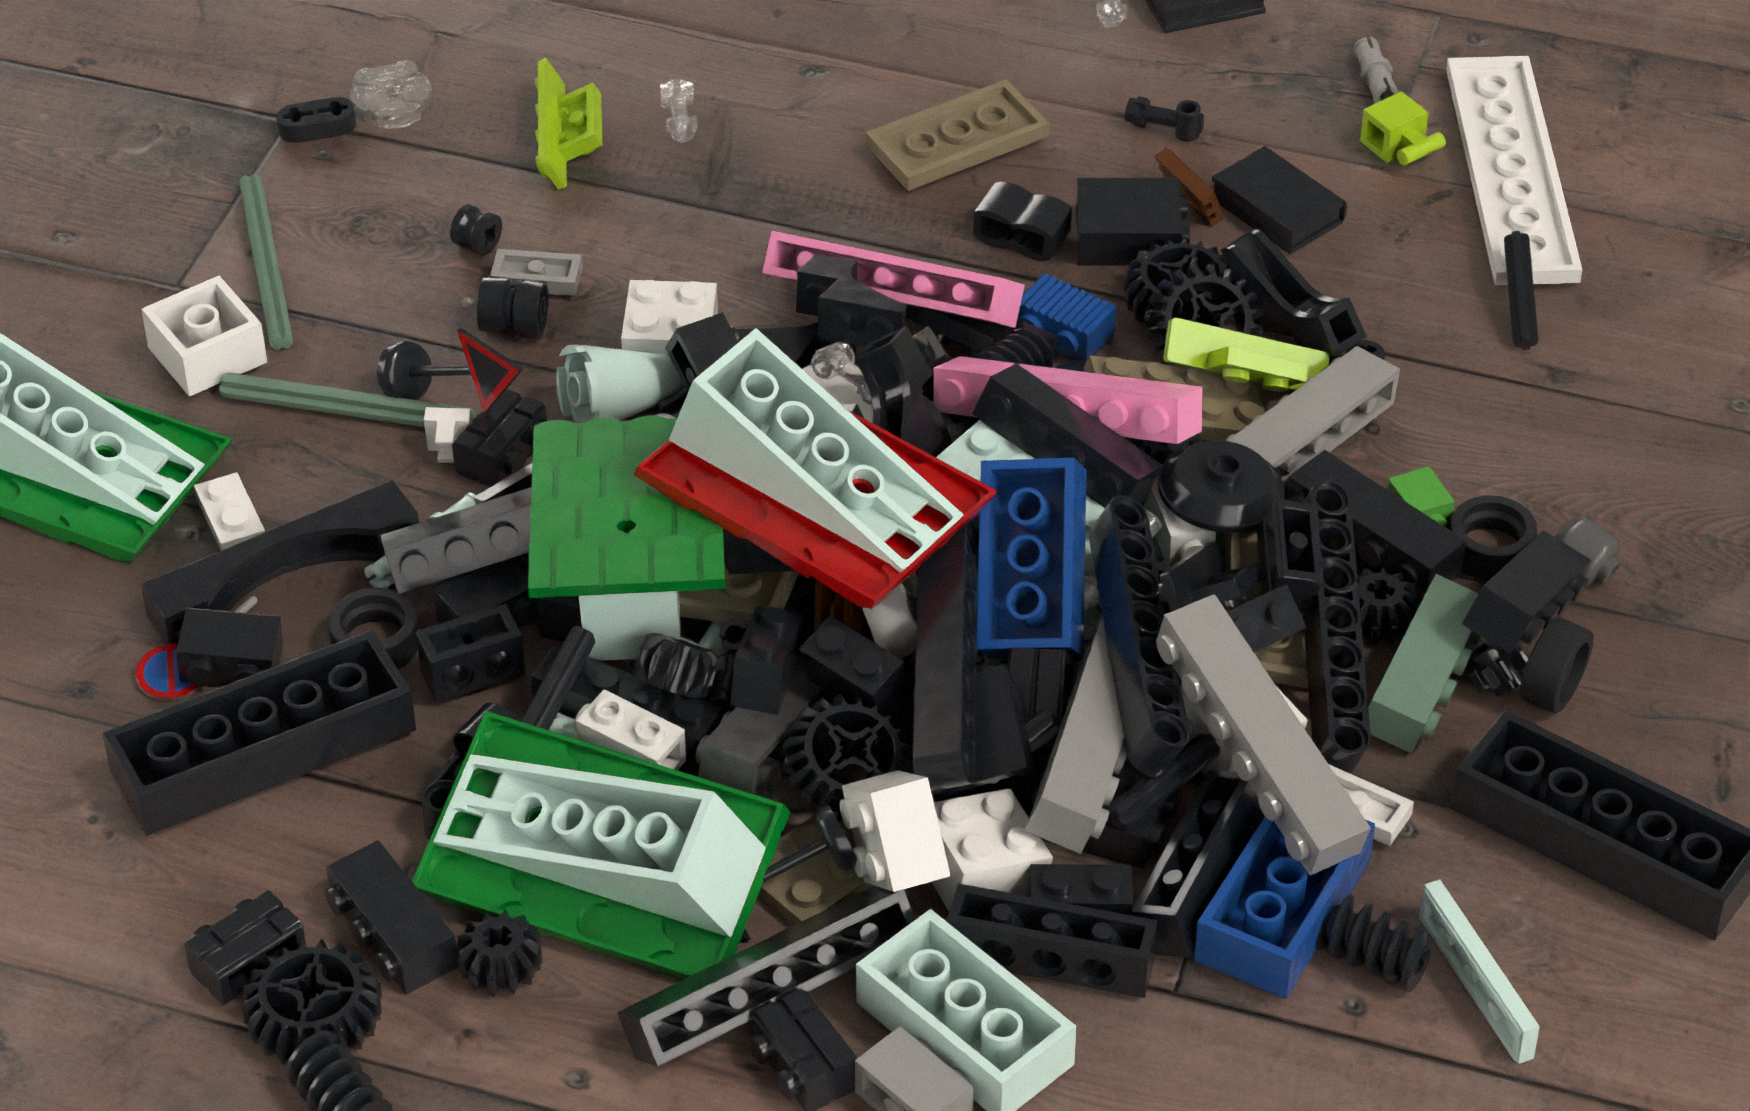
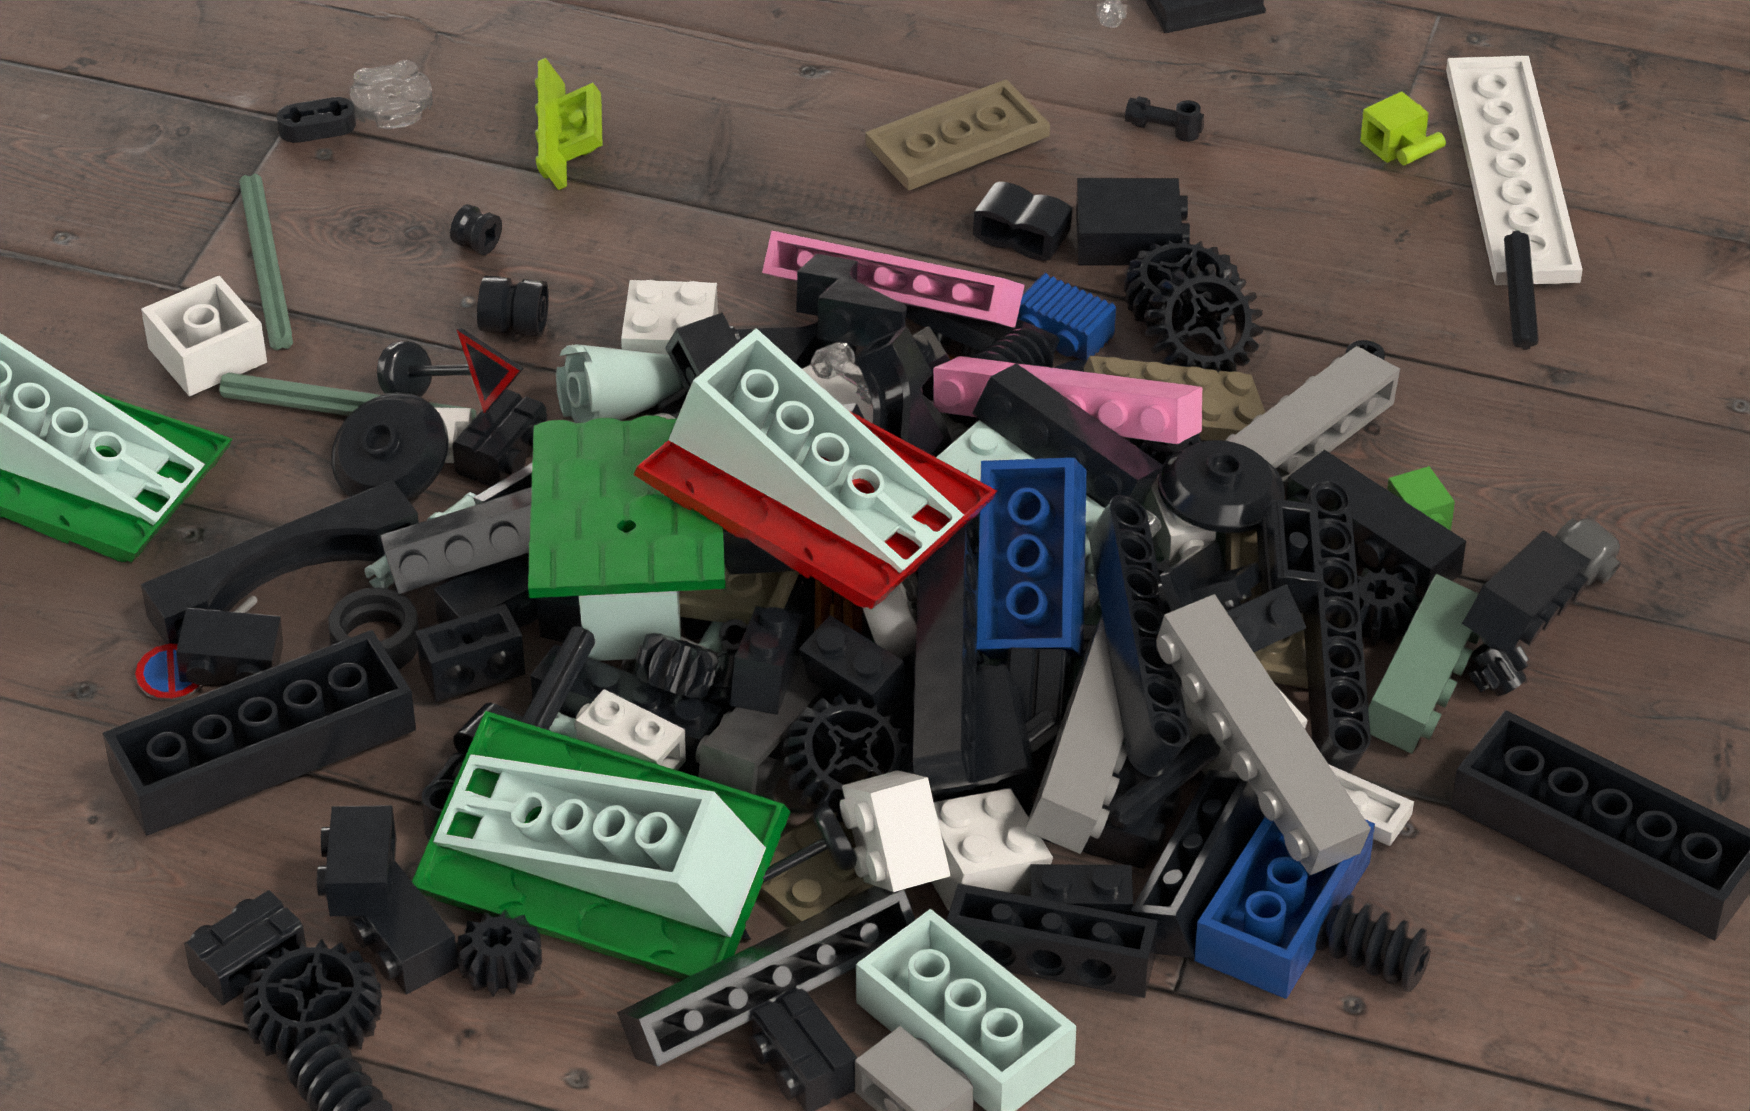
(228, 510): white plate -> none
(359, 860): none -> black brick
(389, 440): none -> black piece
(558, 269): light grey plate -> none
(677, 96): clear bar -> none
(1200, 195): reddish brown tile -> none
(1241, 355): lime bracket -> none
(1278, 199): black piece -> none
(1287, 297): black arch -> none
(1375, 69): light grey pin -> none
(1479, 972): light aqua tile -> none
(1492, 513): black tyre -> none
(1556, 665): black tyre -> none

